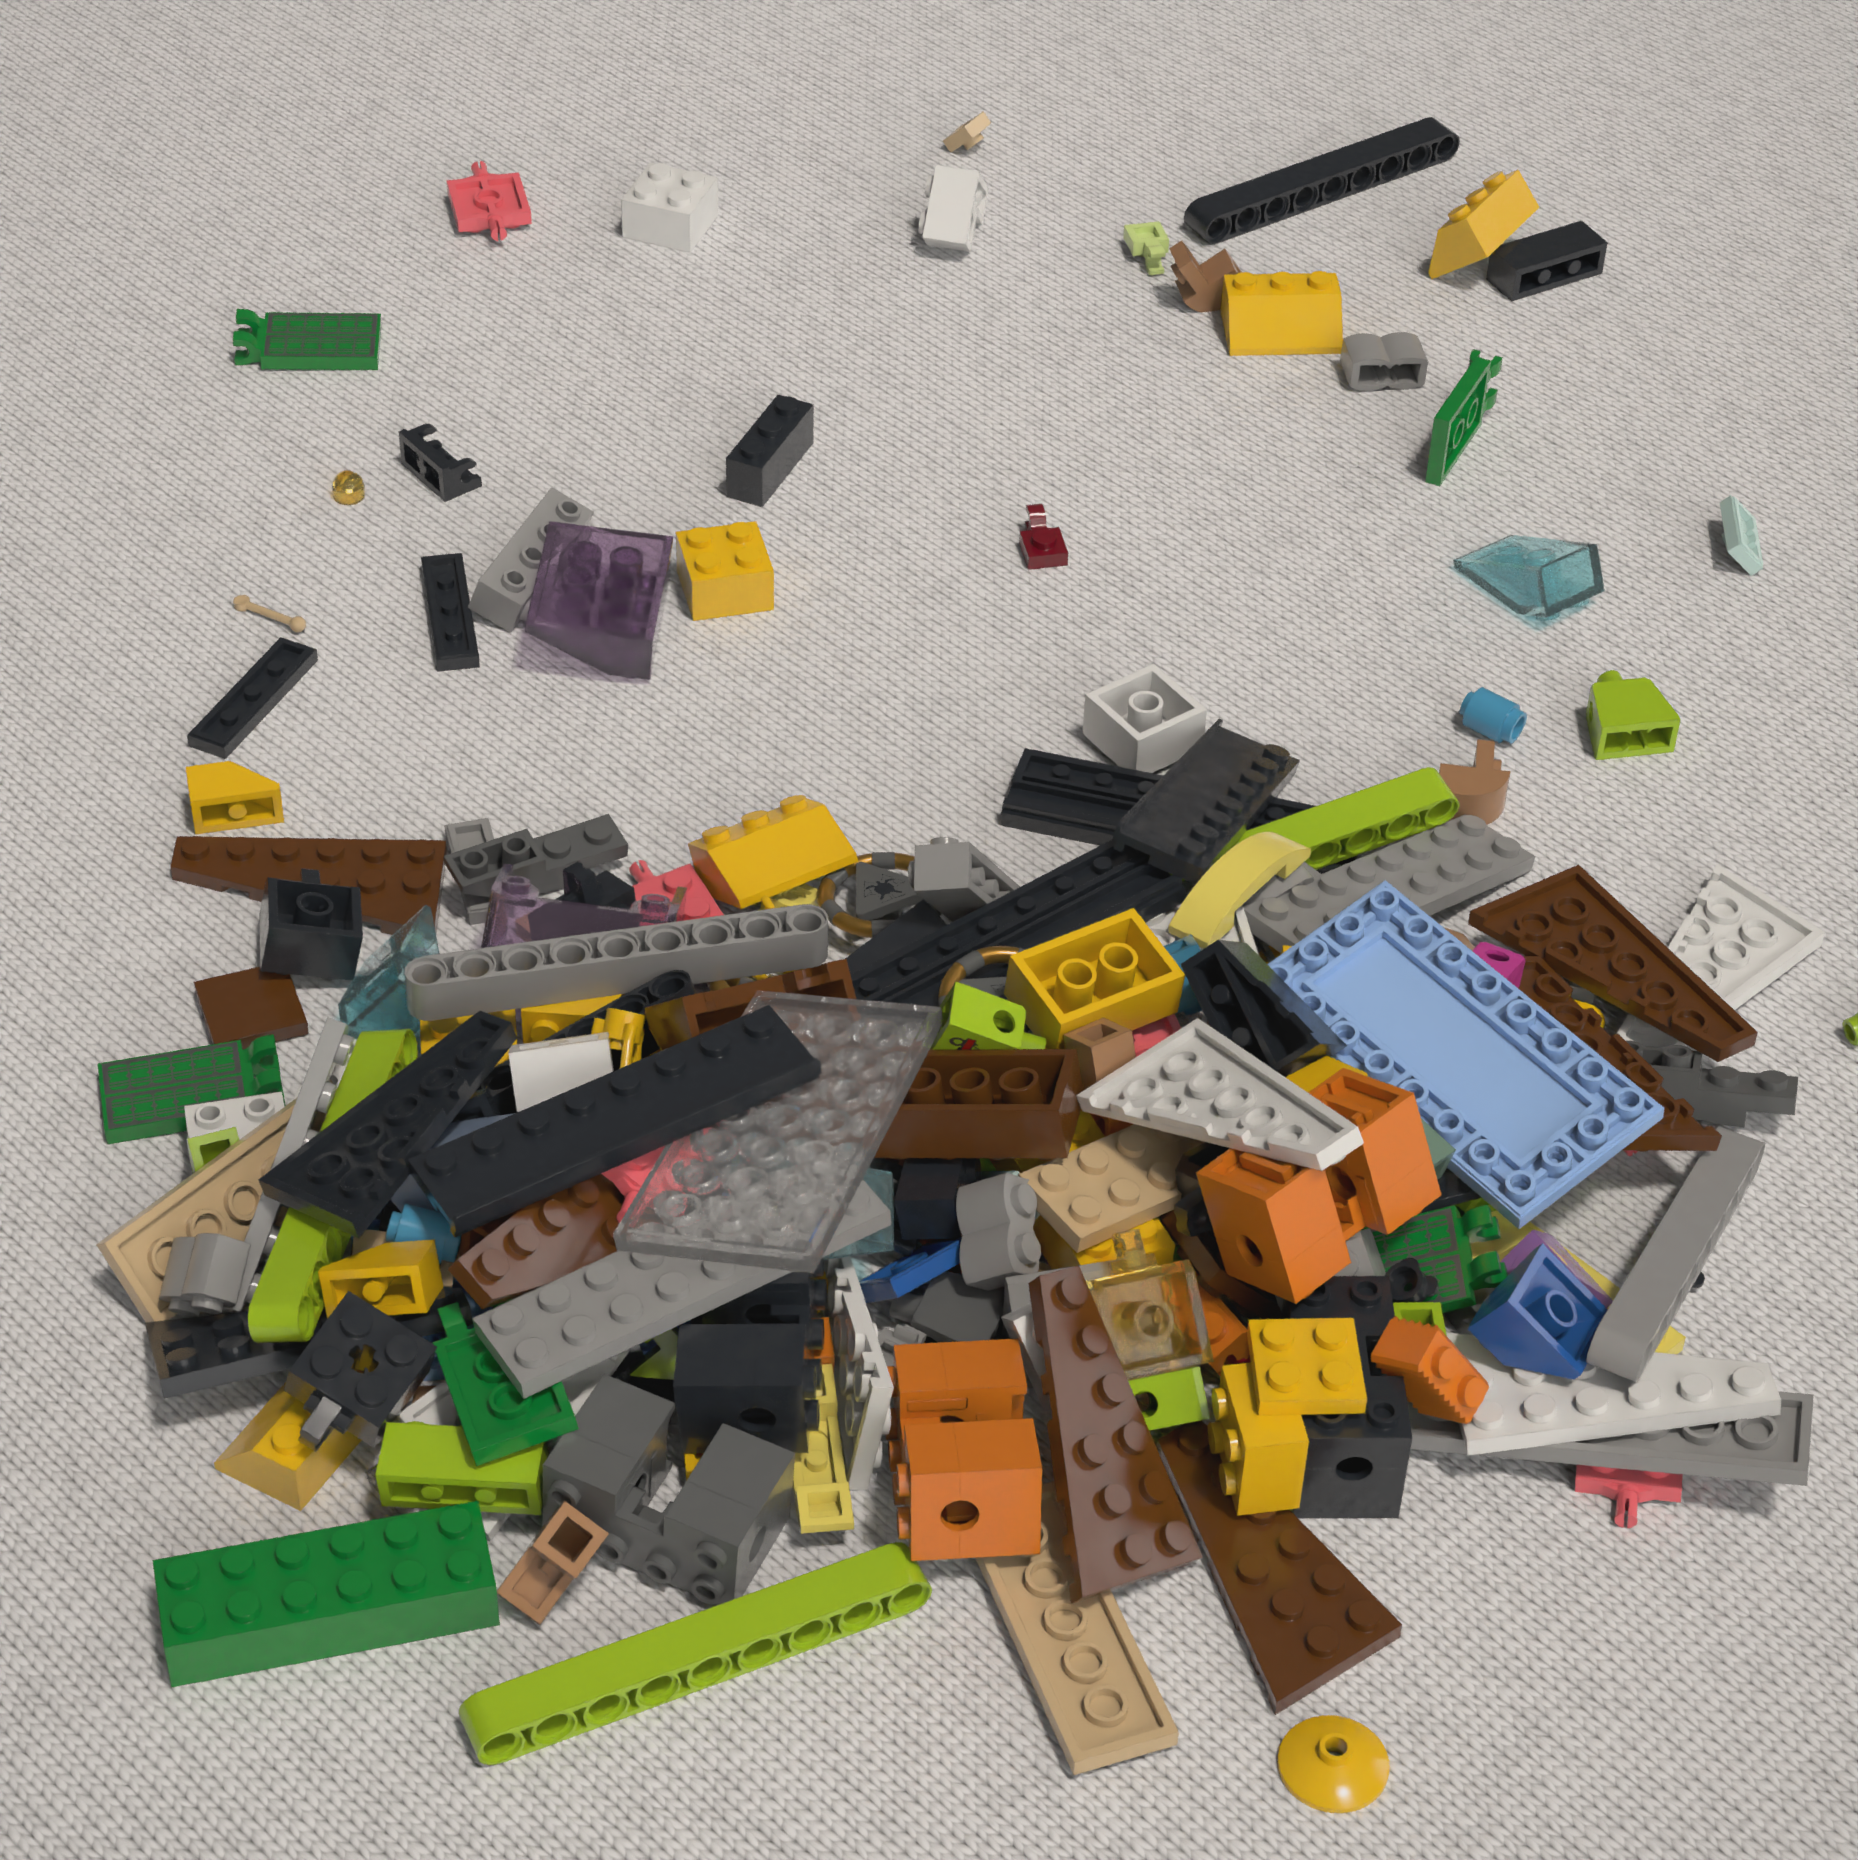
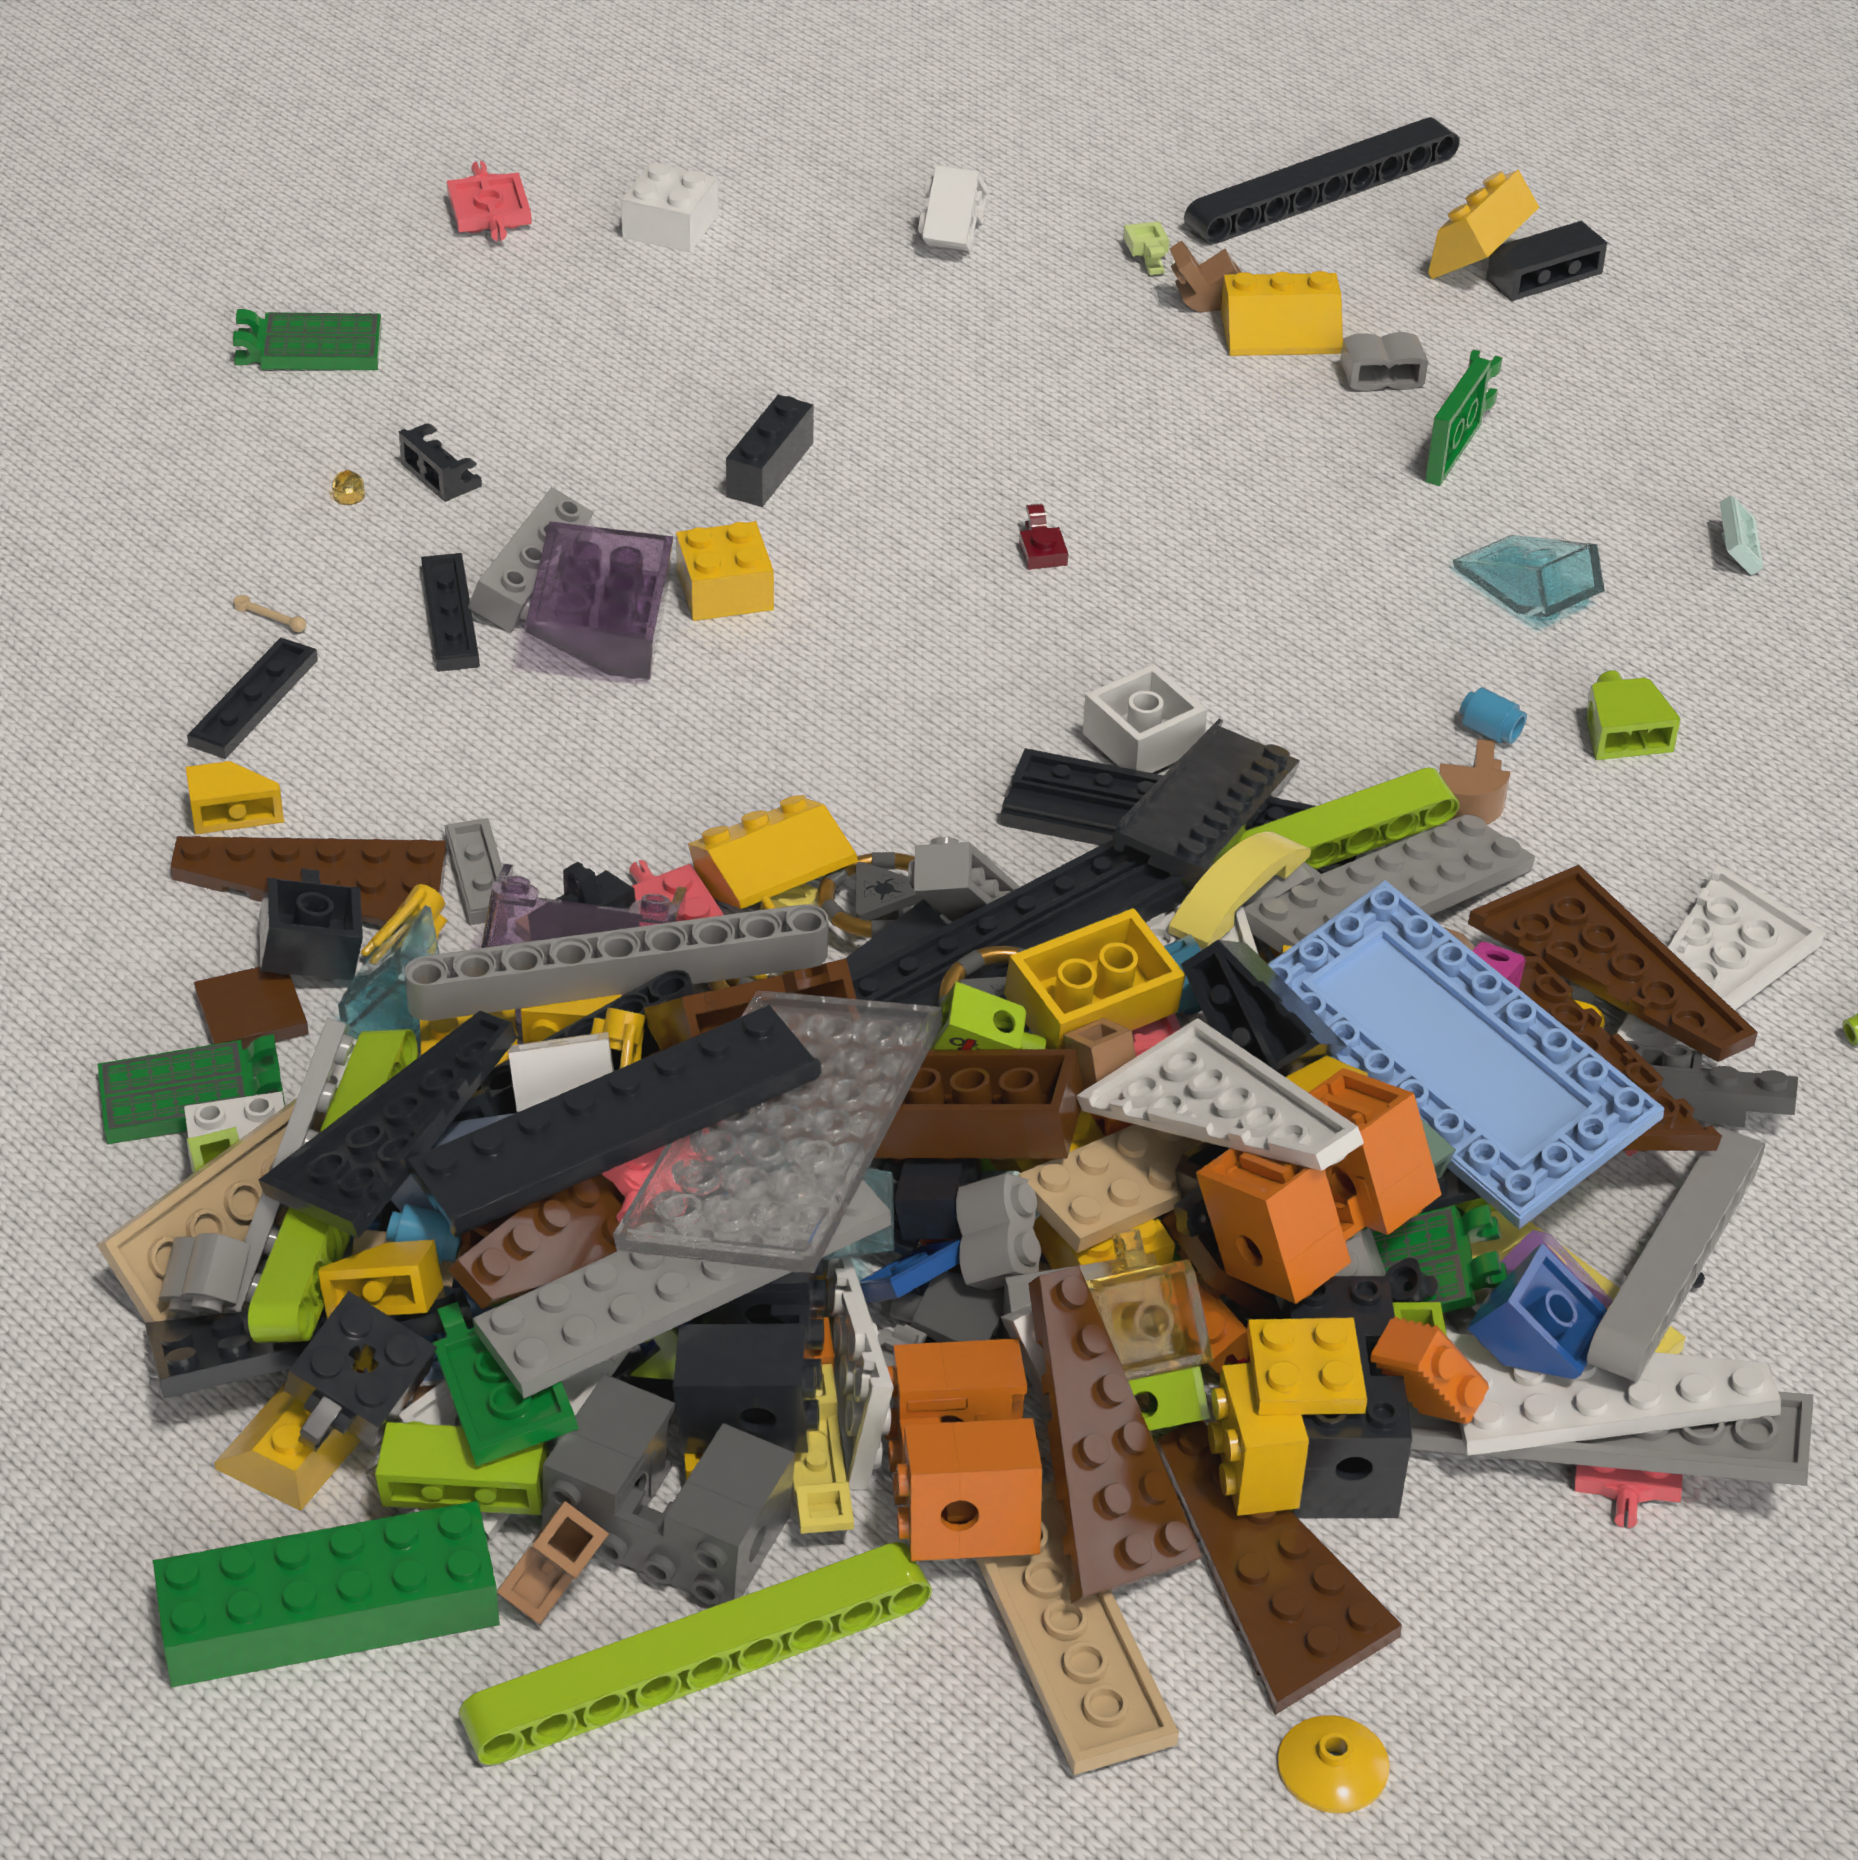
(416, 900): none -> yellow plant
(537, 858): dark grey slope -> none
(968, 133): tan plate -> none

